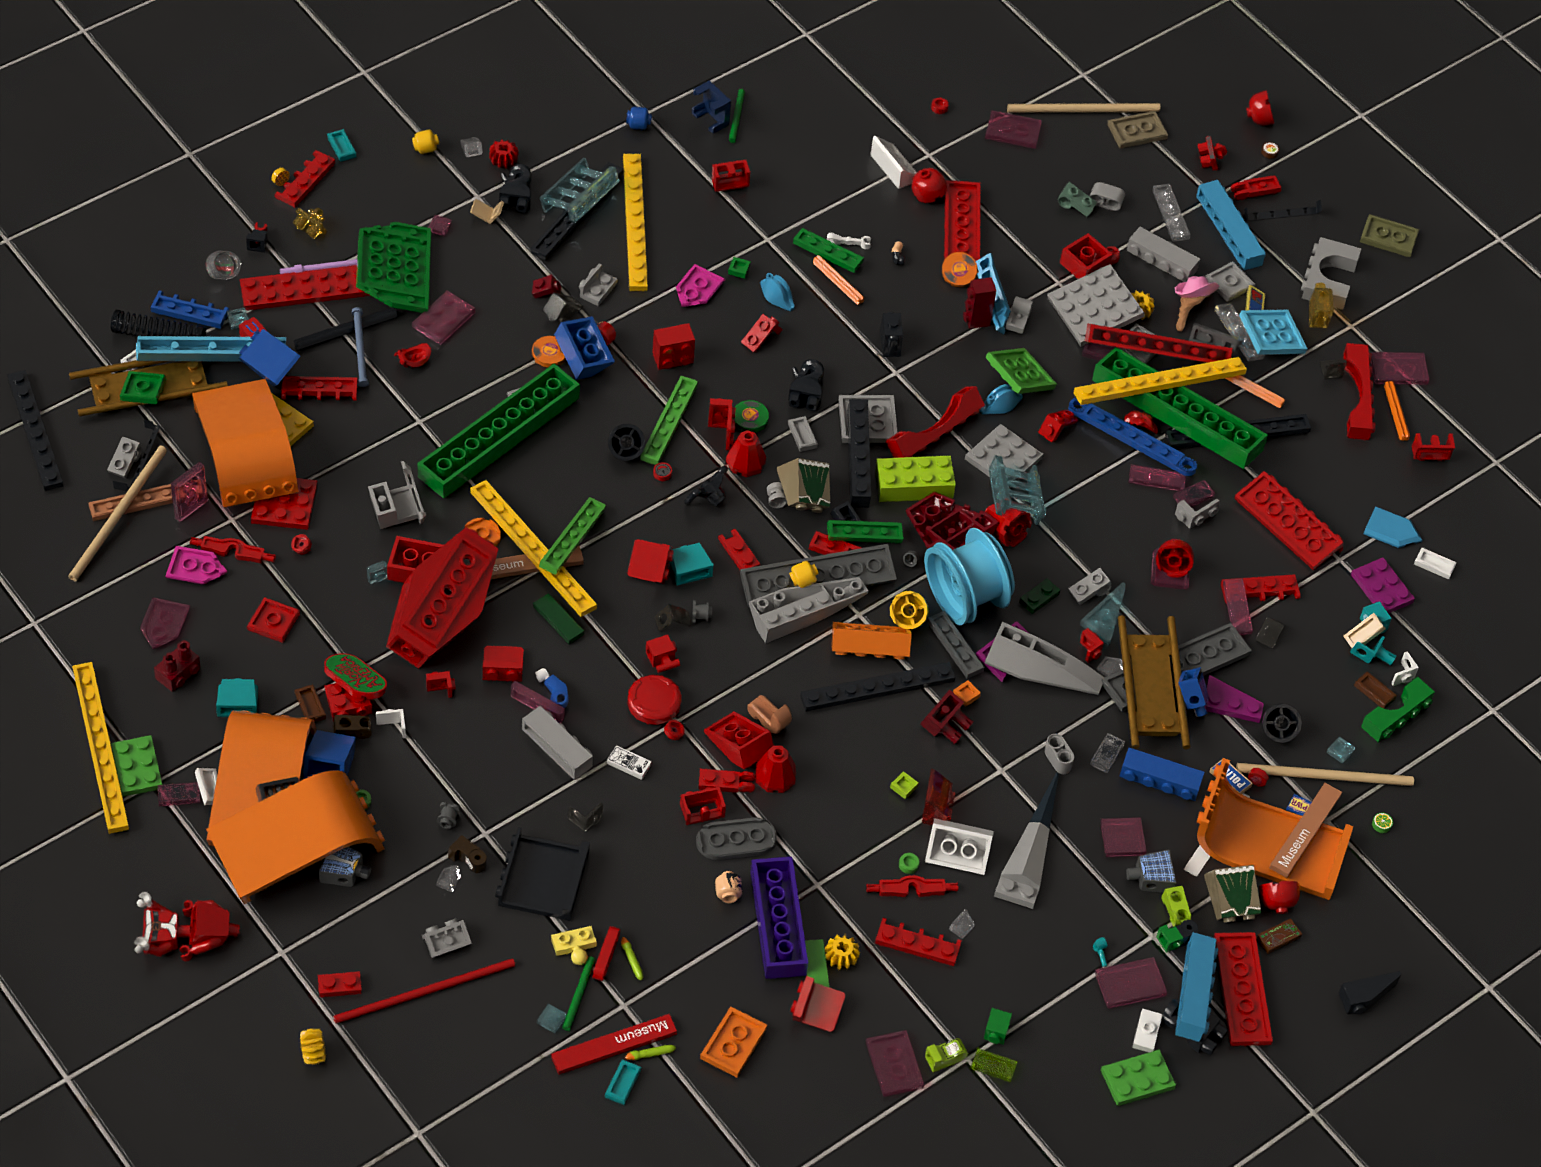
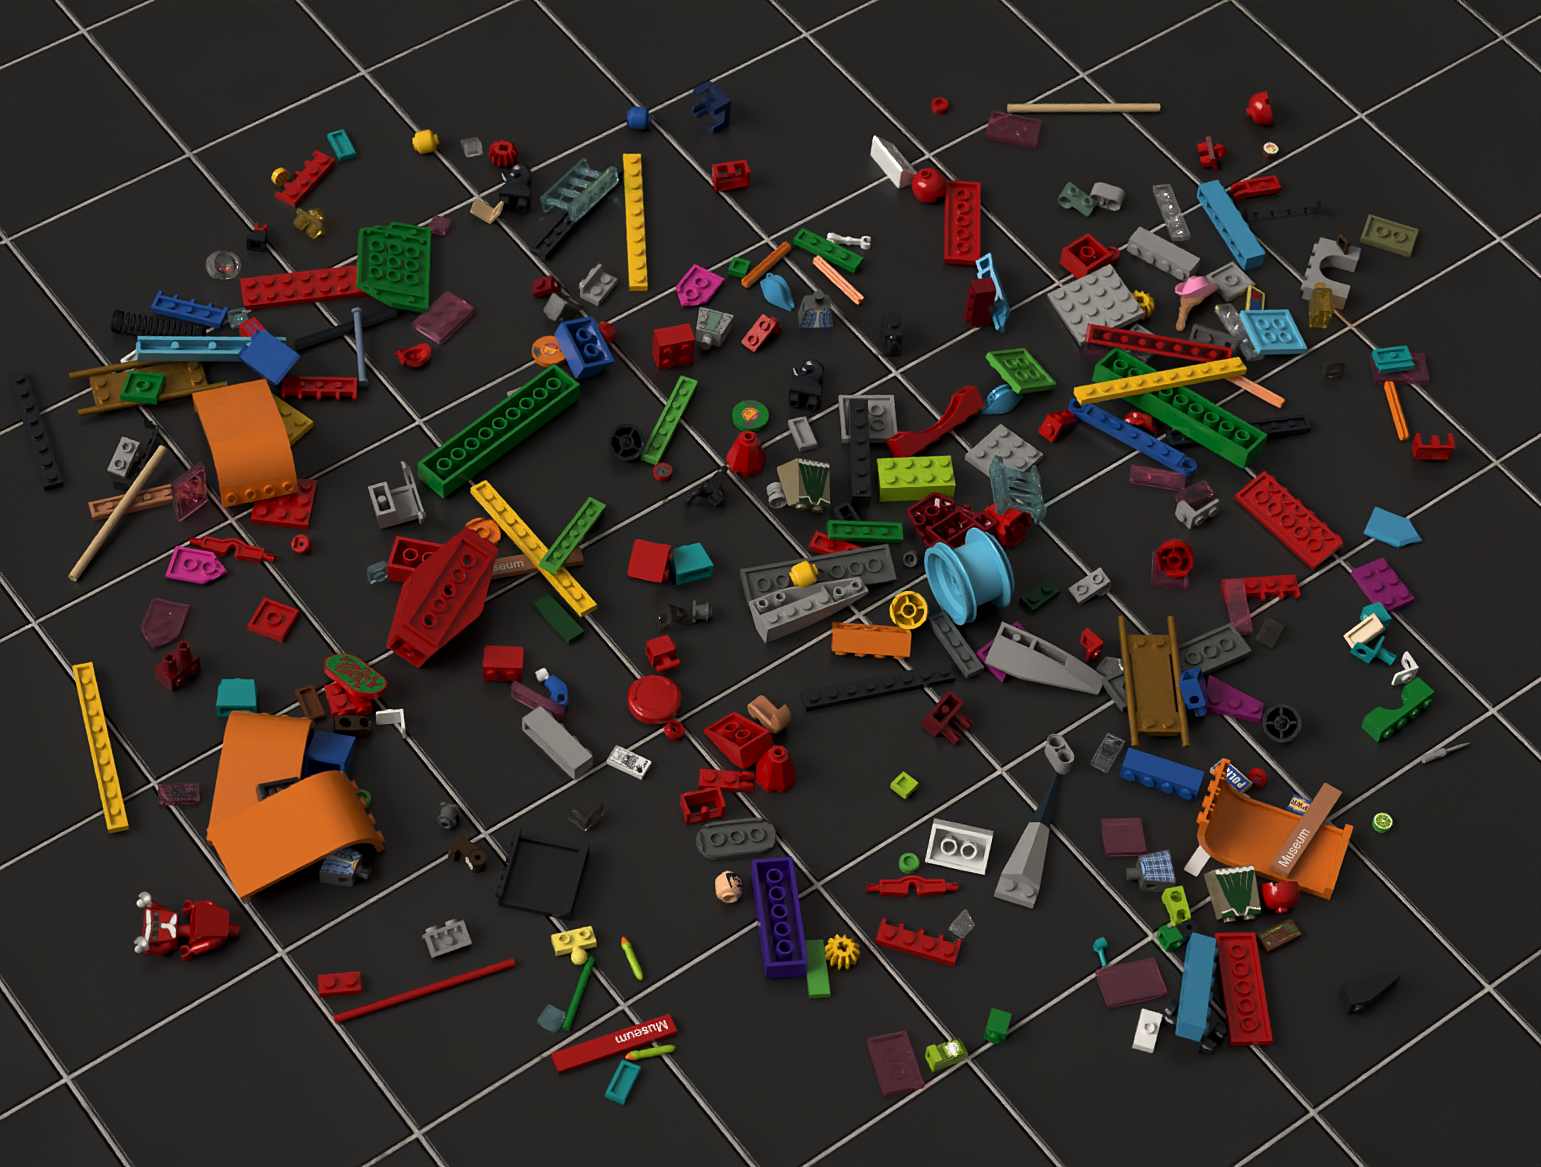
(136, 765): bright green plate -> none
(206, 781): white tile -> none
(299, 268): lavender bar -> none
(312, 1046): yellow gear -> none
(440, 681): red bracket -> none
(449, 878): clear slope -> none
(606, 953): red beam -> none
(712, 327): none -> light grey torso
(721, 416): red bracket -> none
(733, 1041): orange plate -> none
(737, 113): green bar -> none
(739, 551): red hinge -> none
(766, 264): none -> orange axle
(815, 311): none -> dark grey torso
(817, 1005): red bracket -> none
(897, 258): black arm -> none
(938, 798): clear red slope -> none
(959, 269): orange tile -> none
(967, 692): orange plate -> none
(994, 1065): clear neon green tile -> none
(1019, 315): light grey plate -> none
(1104, 616): clear light blue wing -> none
(1137, 129): dark tan tile -> none
(1138, 1077): bright green plate -> none
(1329, 774): tan piece -> none
(1340, 750): clear light blue plate -> none
(1343, 242): none -> dark brown slope
(1360, 419): red arch -> none
(1375, 690): reddish brown tile -> none
(1392, 359): none -> teal plate
(1435, 563): white tile -> none
(1441, 753): none -> light grey piece

